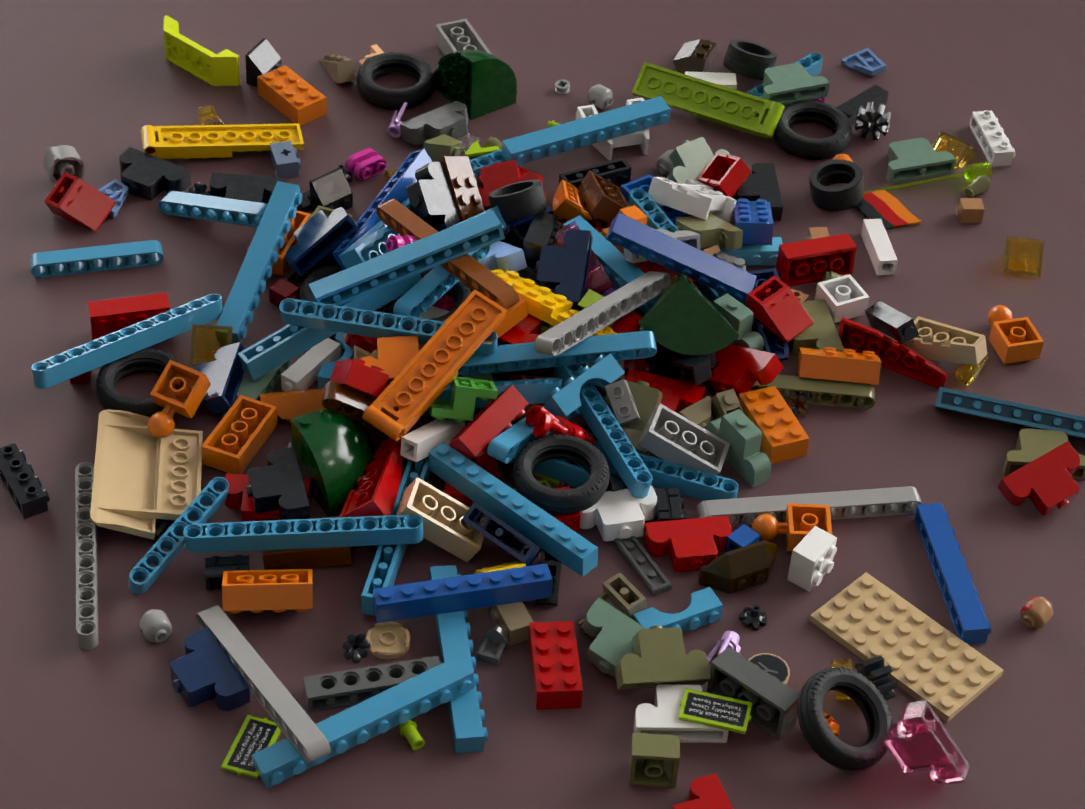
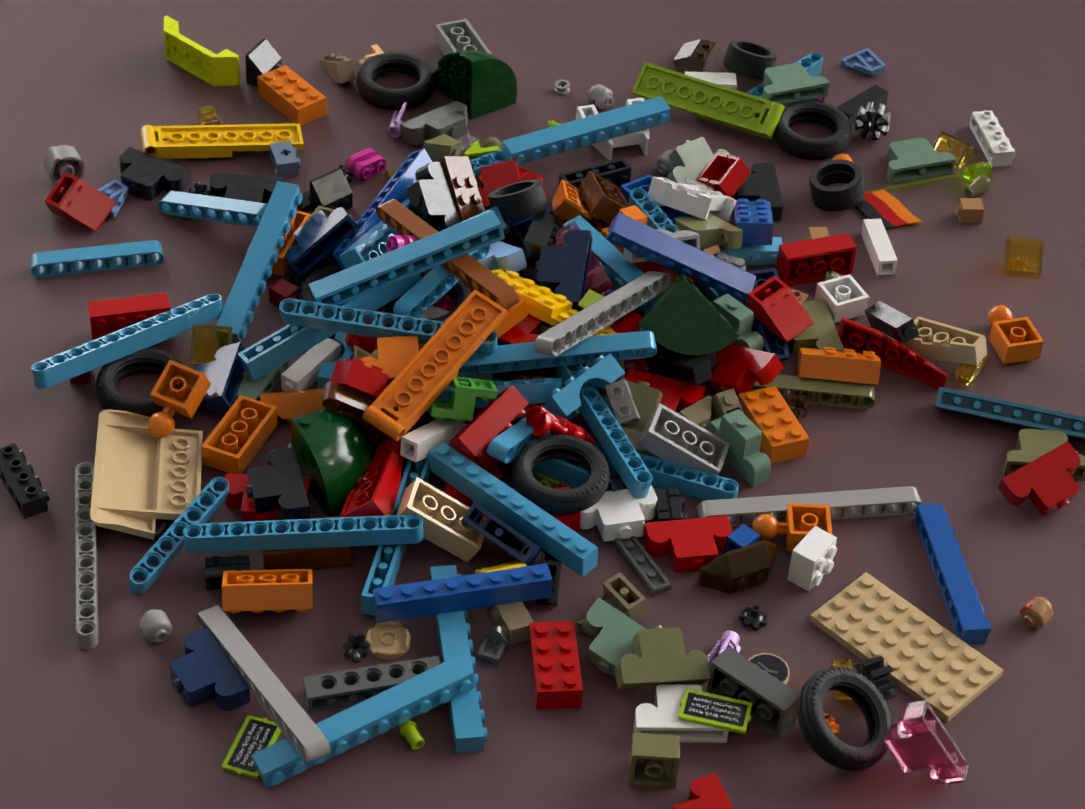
(702, 610): dark azure arch -> none

